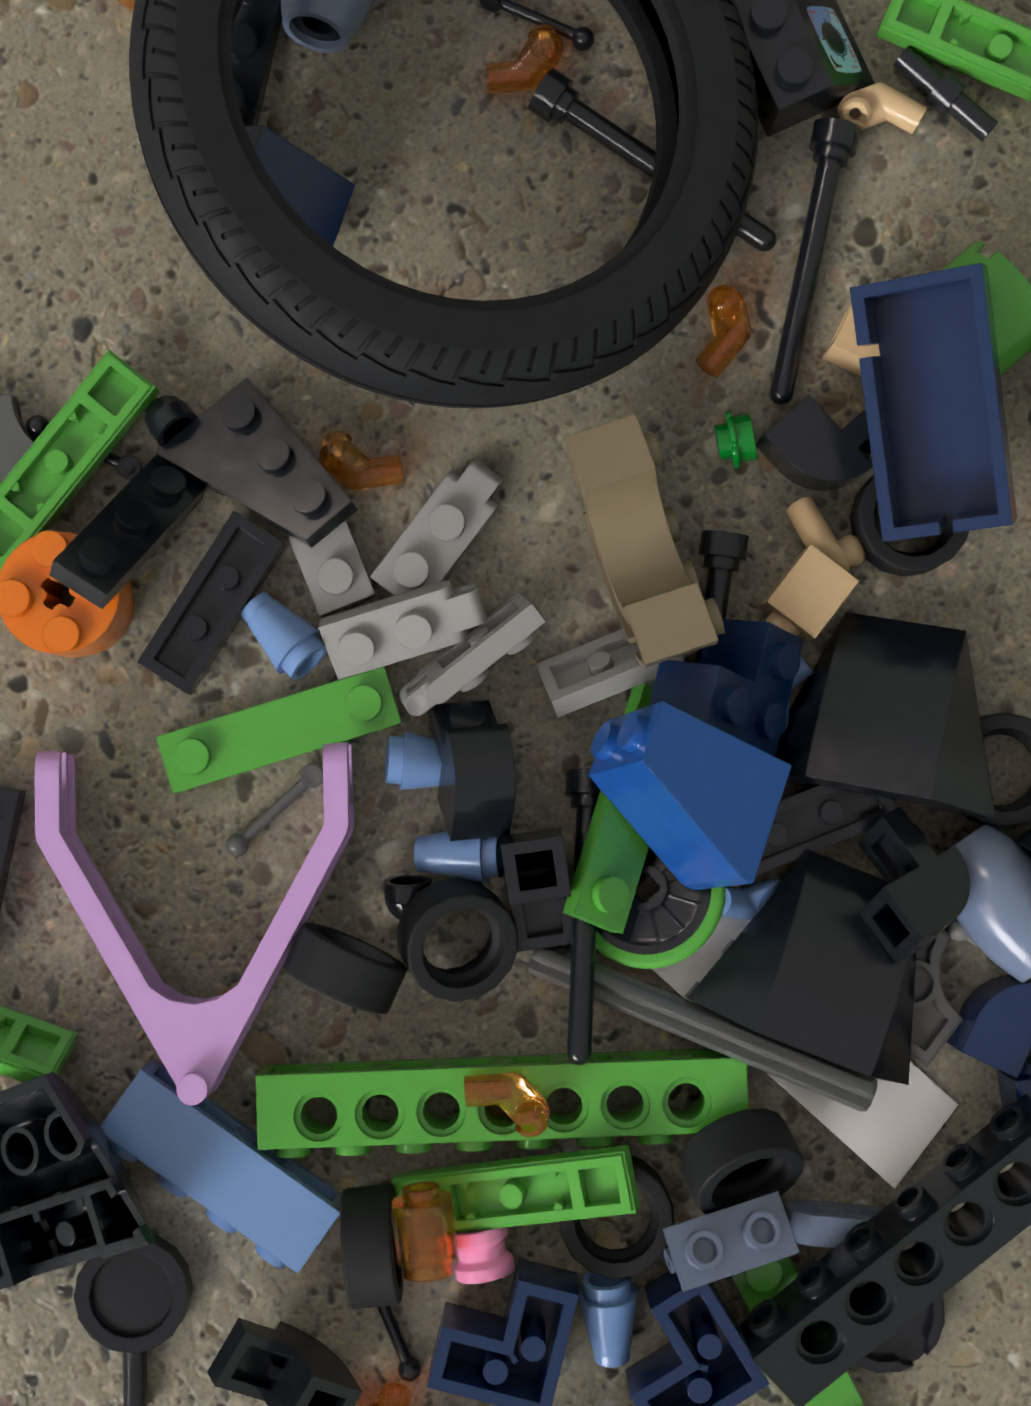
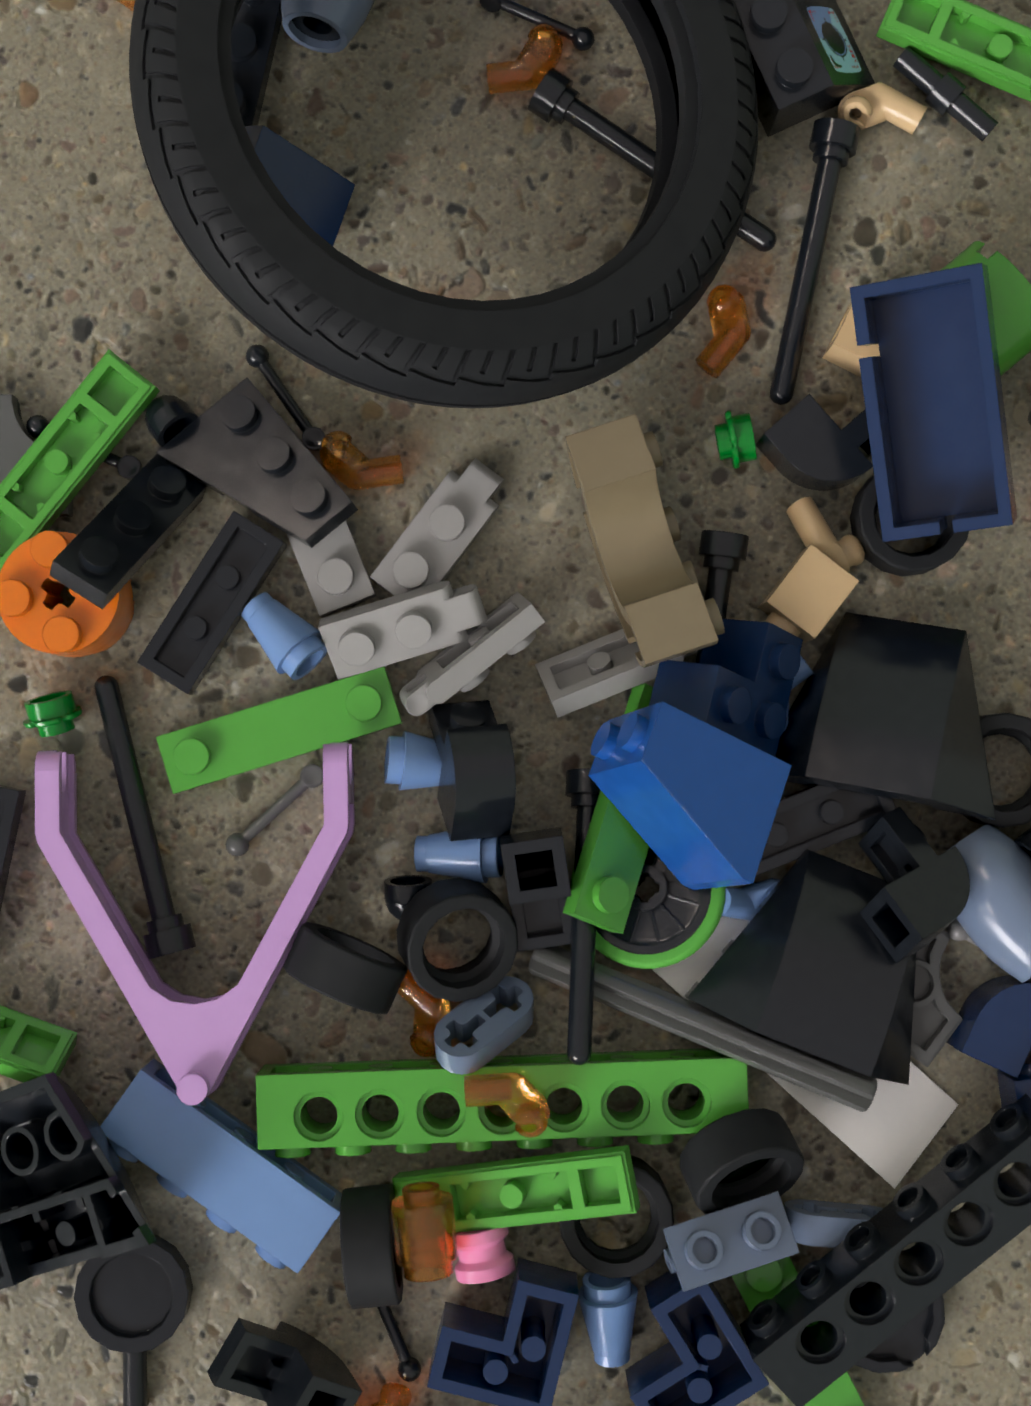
(52, 713): none -> green plate
(167, 929): none -> black piece
(312, 437): none -> black hinge
(427, 1014): none -> clear orange arm
(490, 1030): none -> sand blue beam

